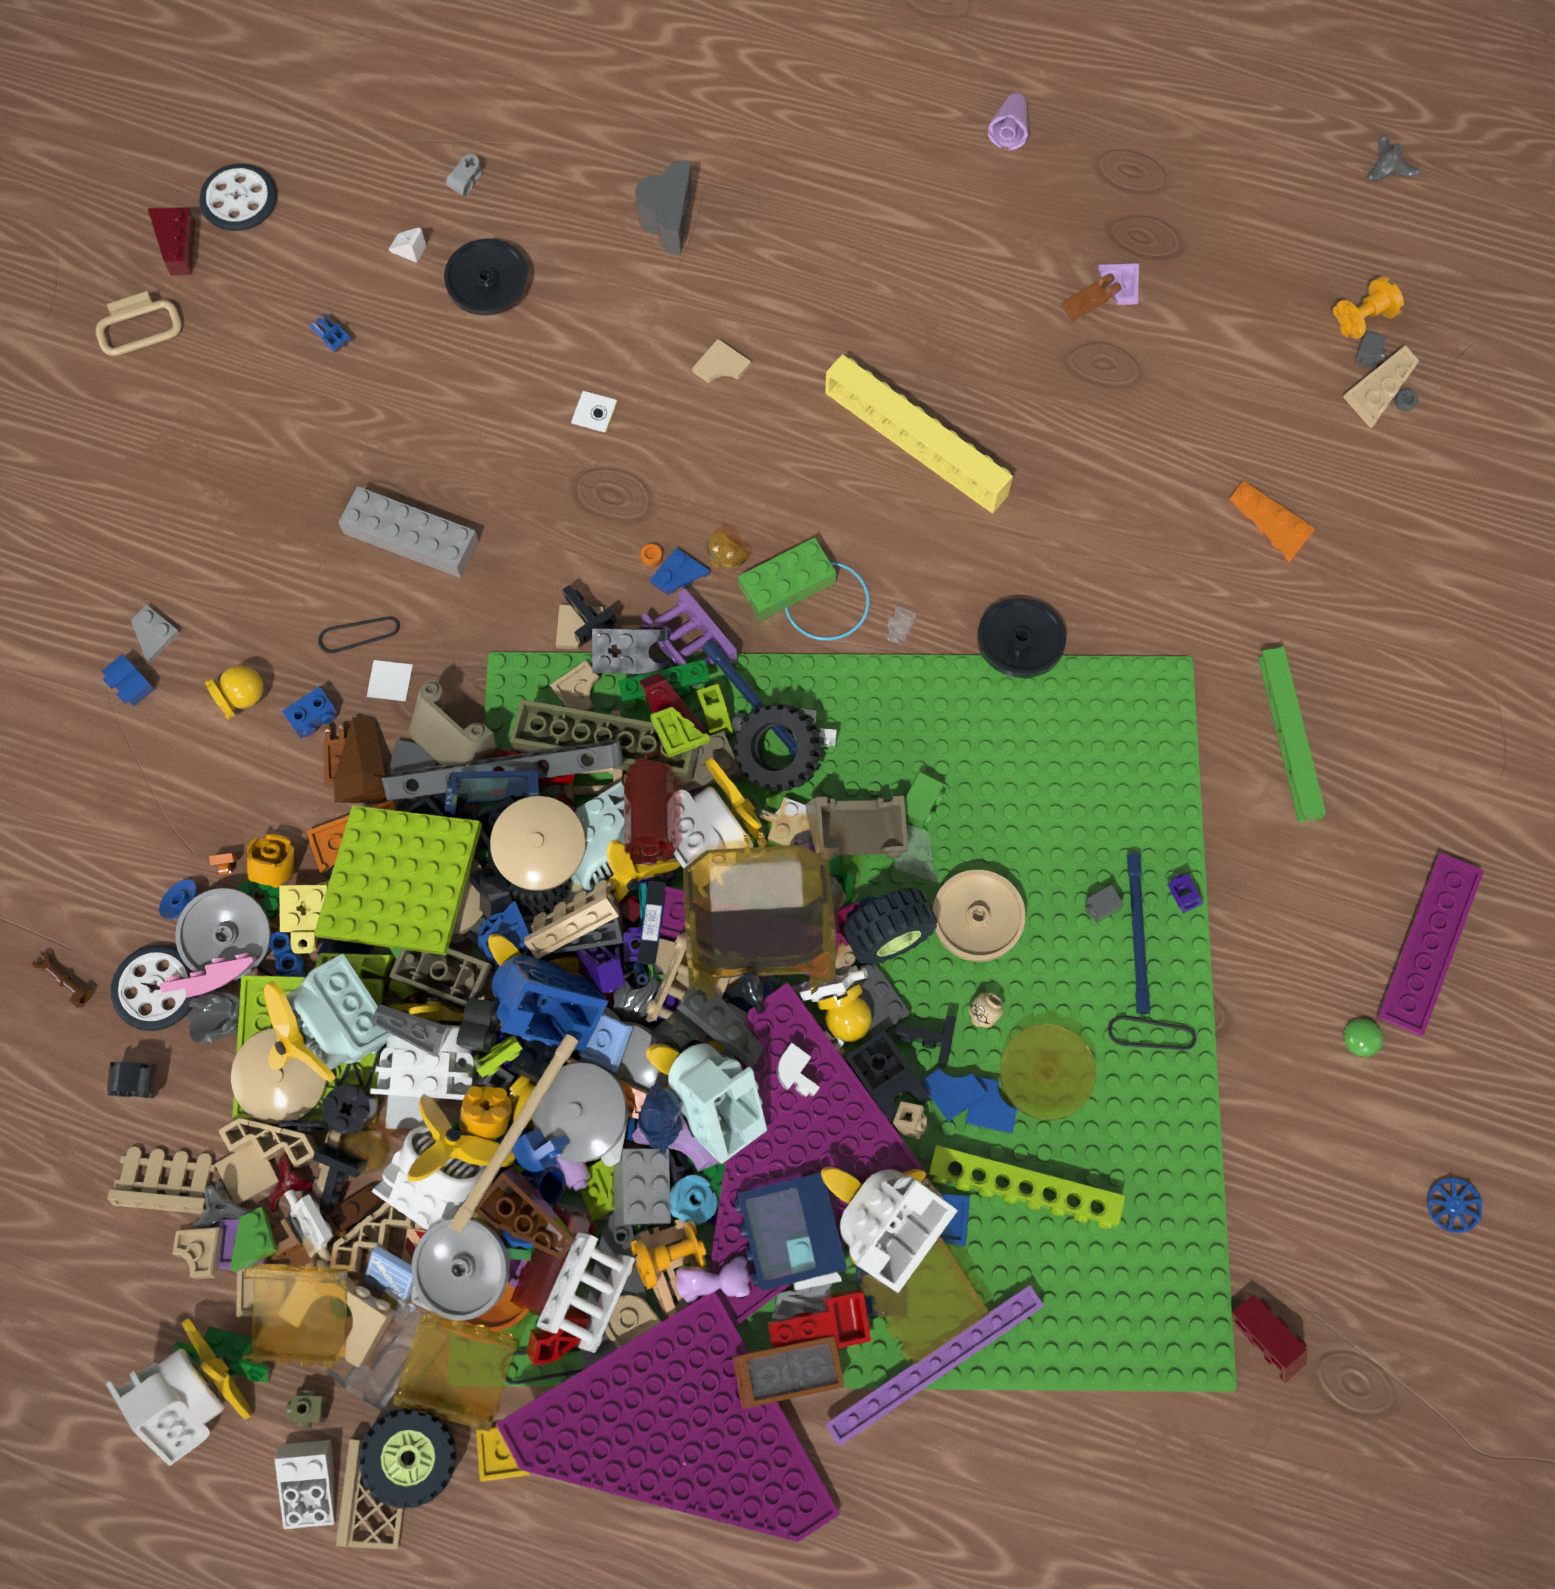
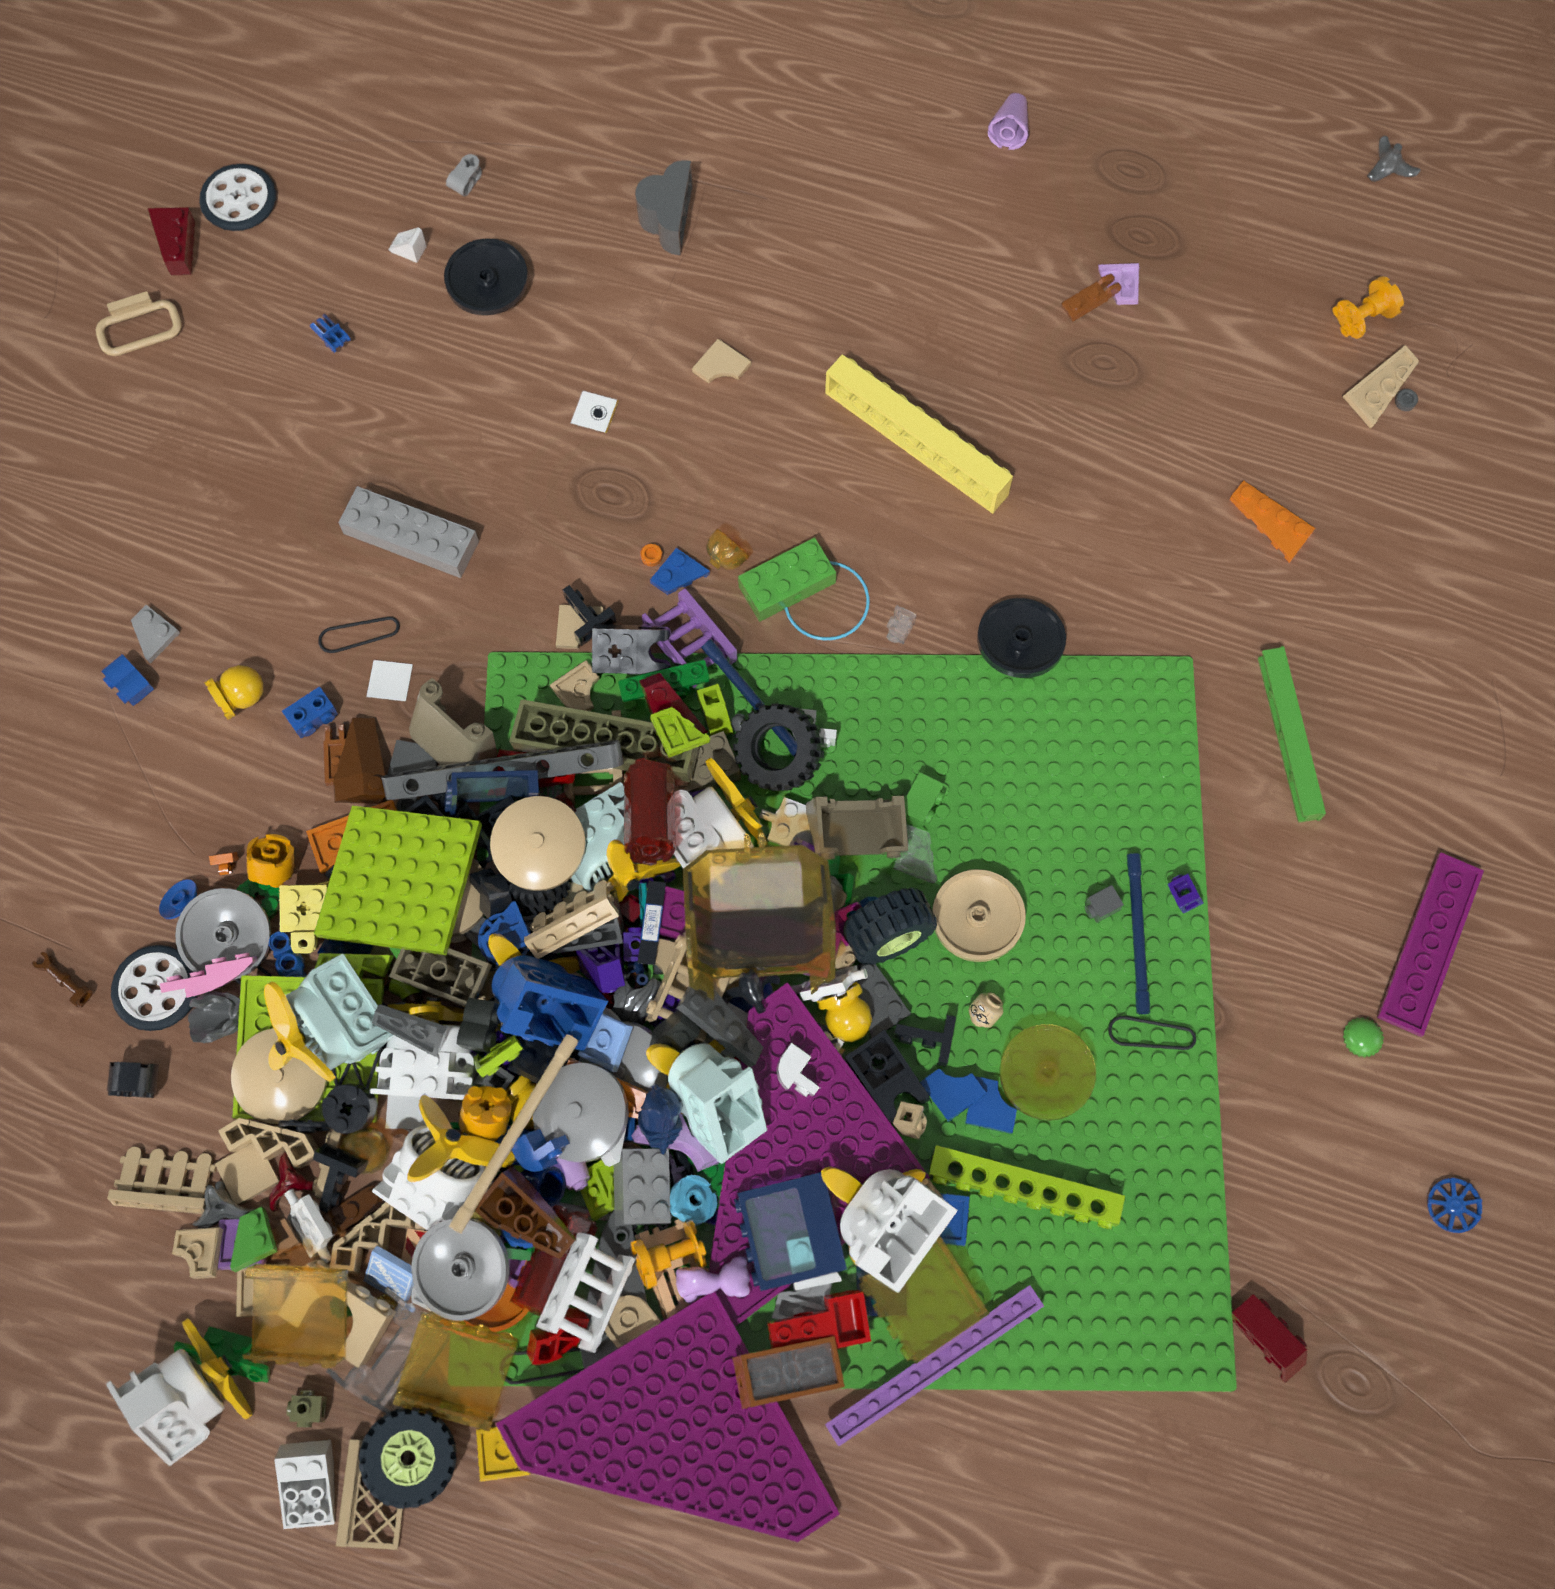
(1371, 350): dark grey brick -> none

